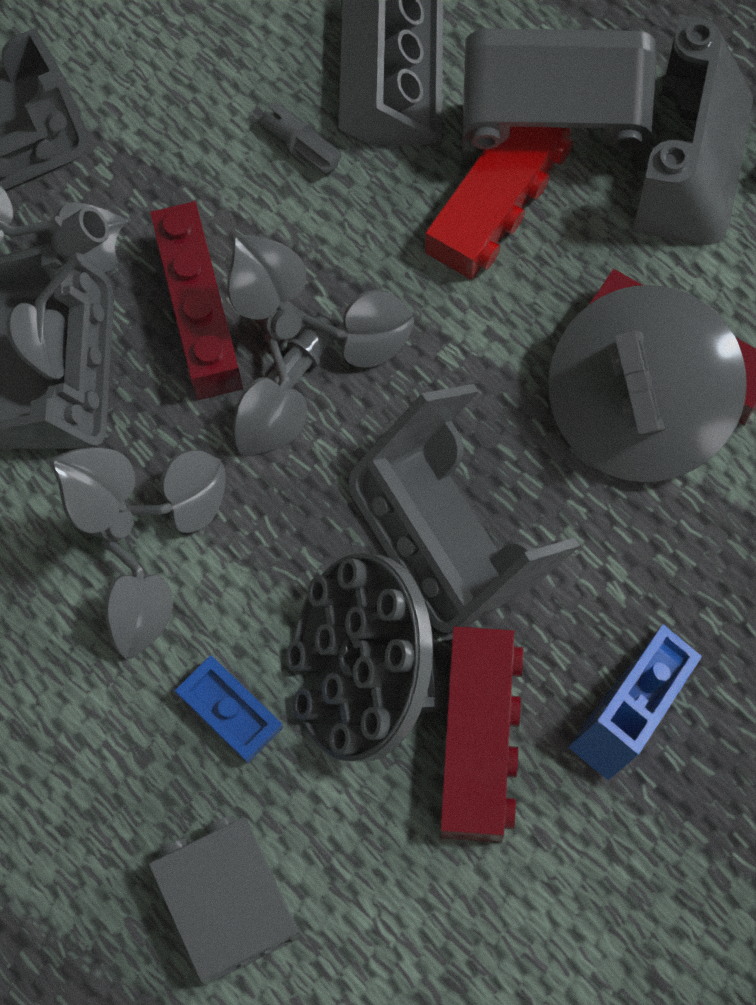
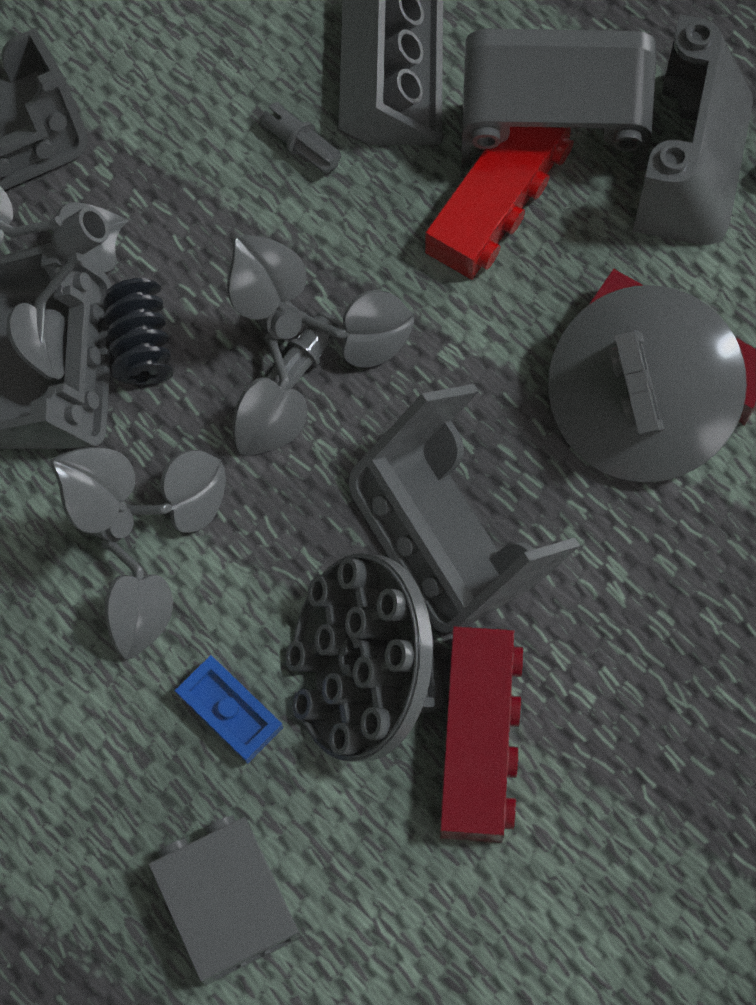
(136, 332): none -> black piece
(196, 301): dark red brick -> none
(635, 704): blue slope -> none

